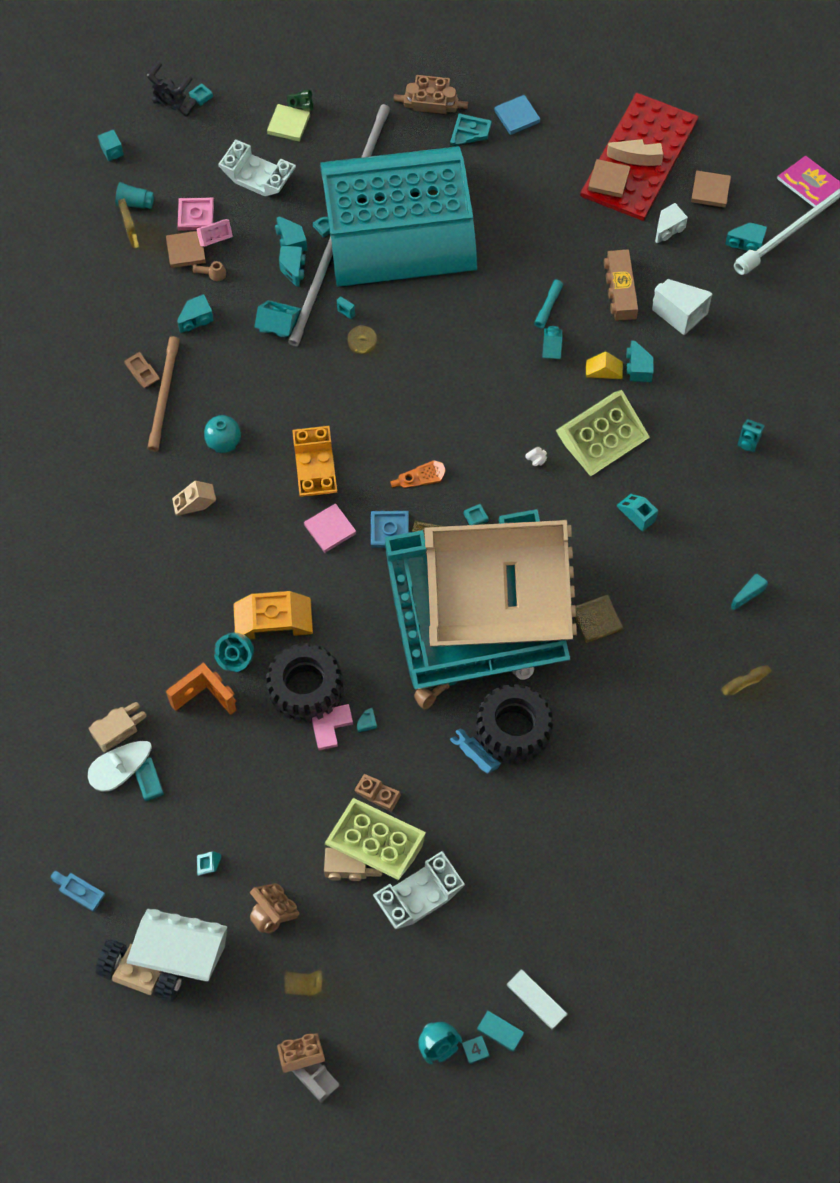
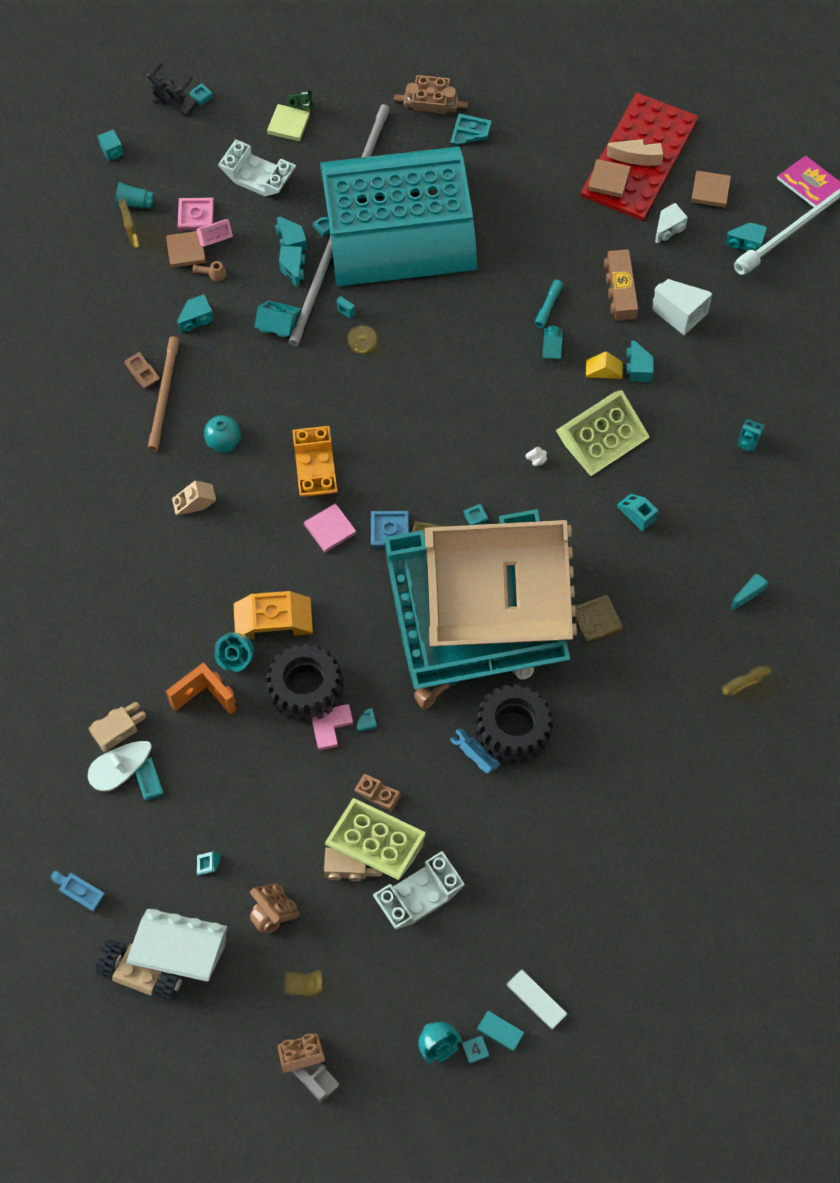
(418, 475): orange piece -> none
(517, 114): dark azure tile -> none

